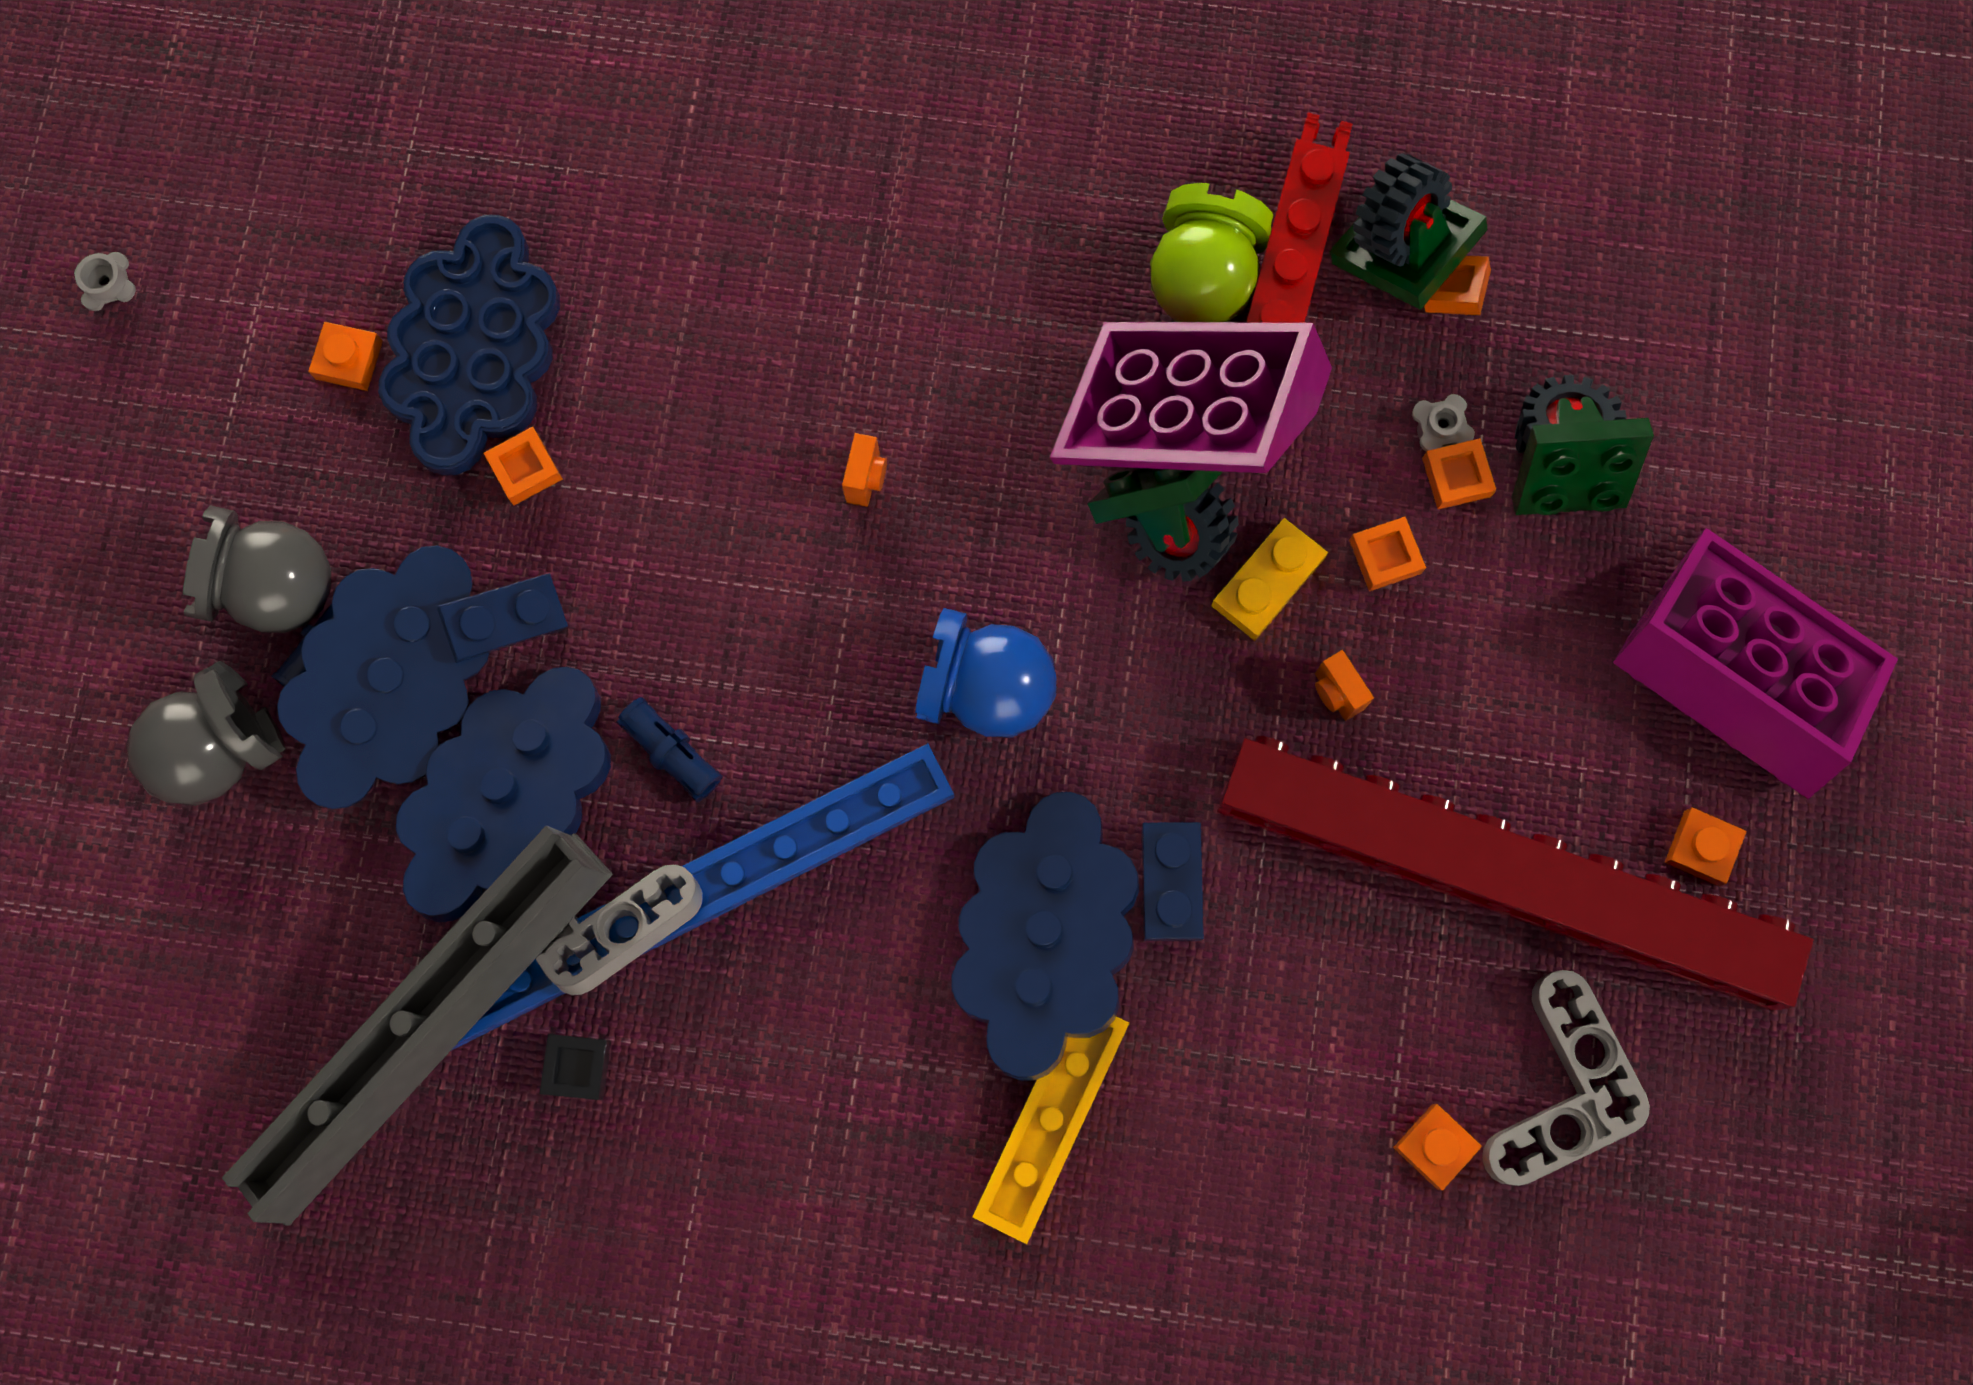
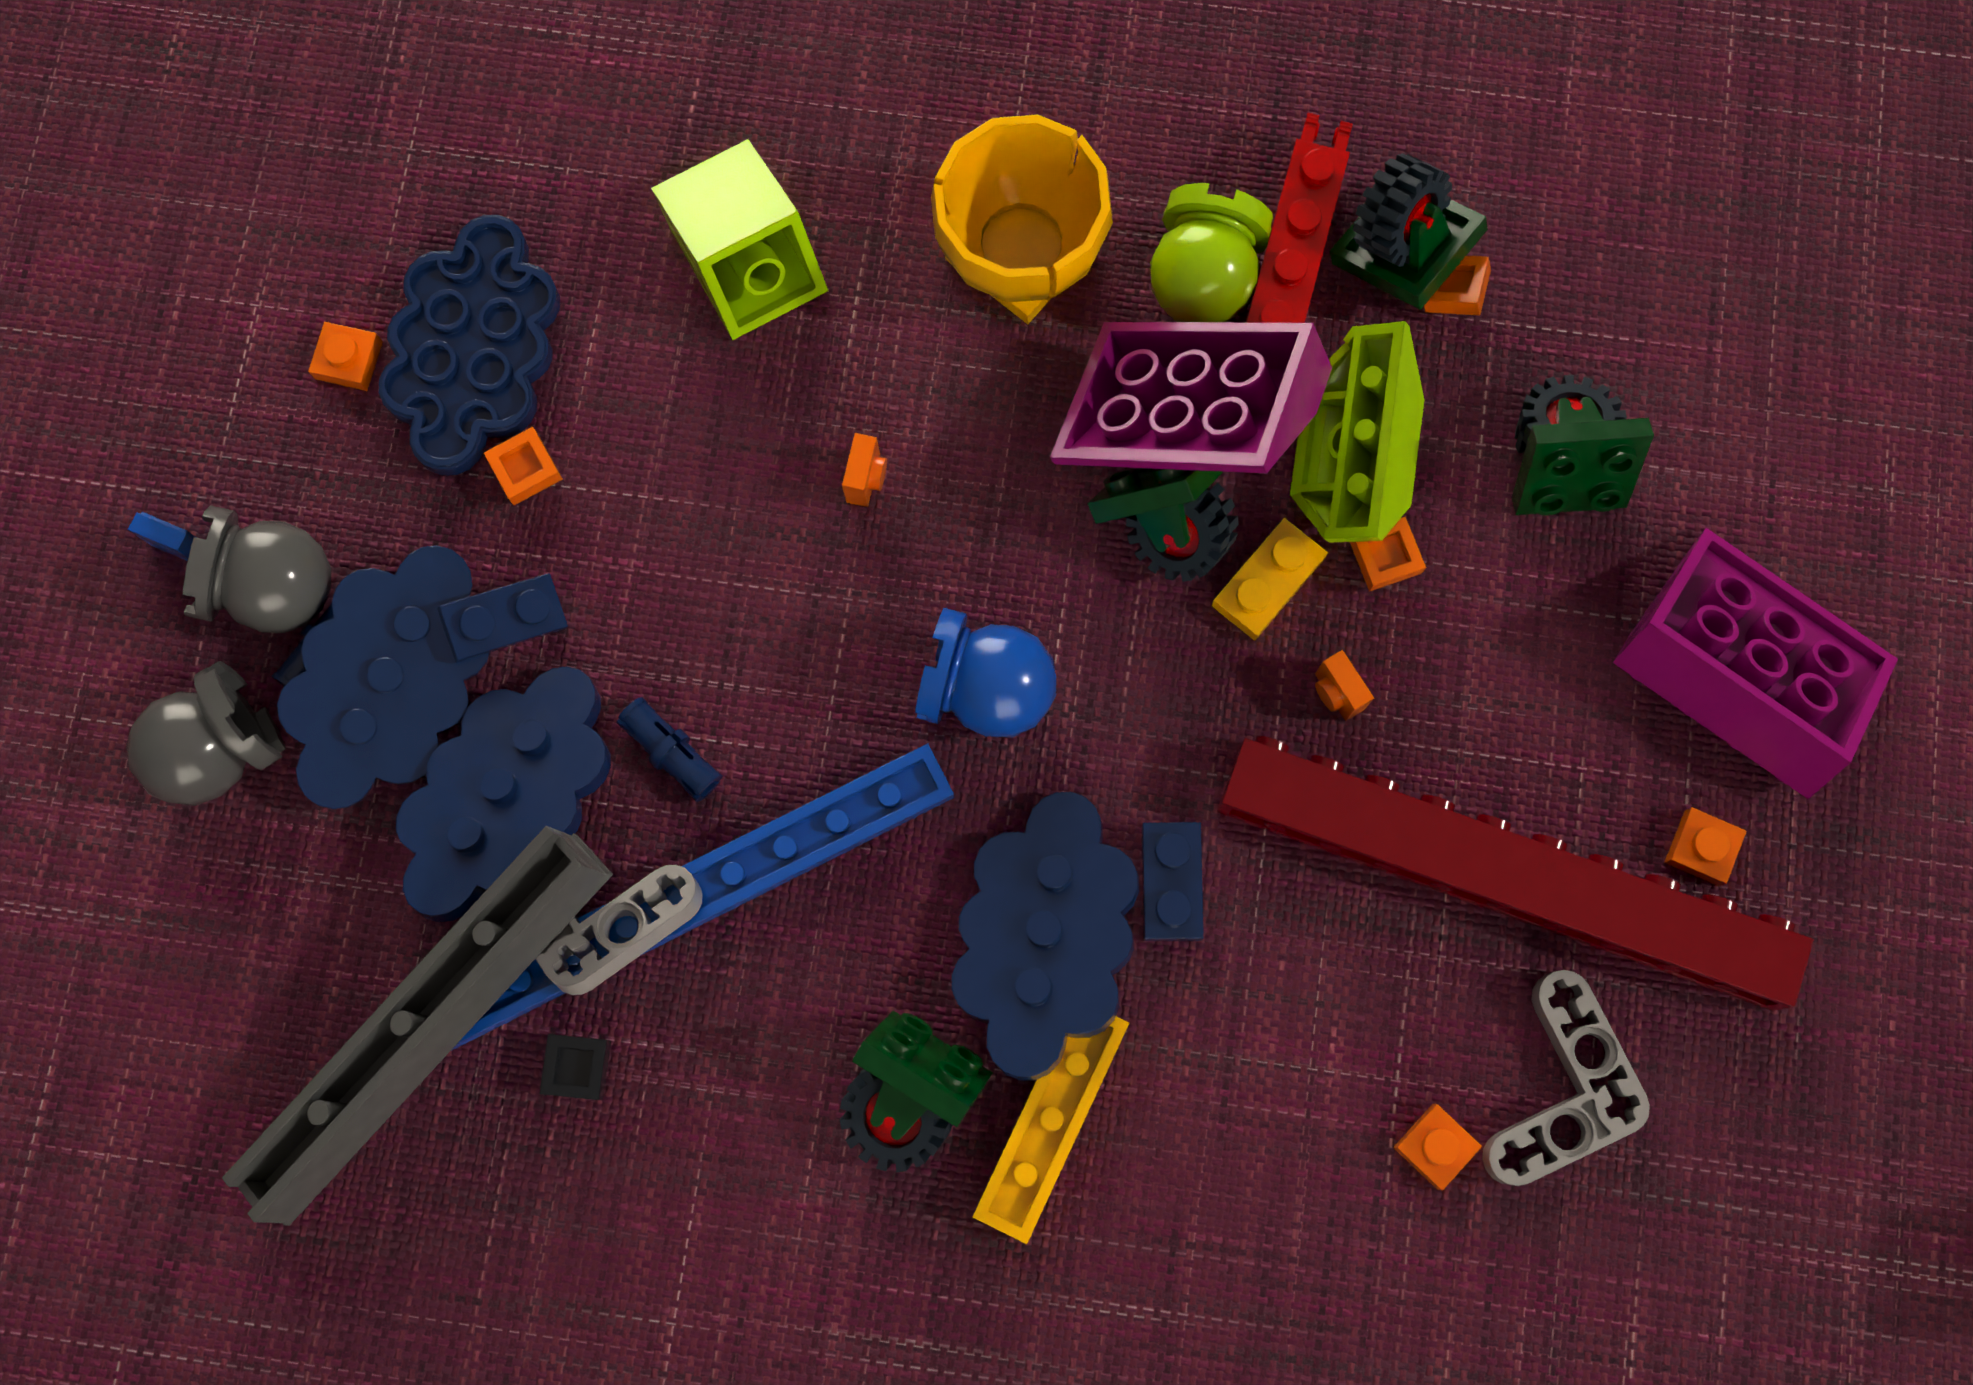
(95, 269): light grey plate -> none
(162, 535): none -> blue tile
(741, 238): none -> lime slope
(908, 1092): none -> dark green plate
(1020, 211): none -> yellow plate
(1363, 443): none -> lime wedge
(1430, 432): light grey plate -> none
(1459, 473): orange plate -> none

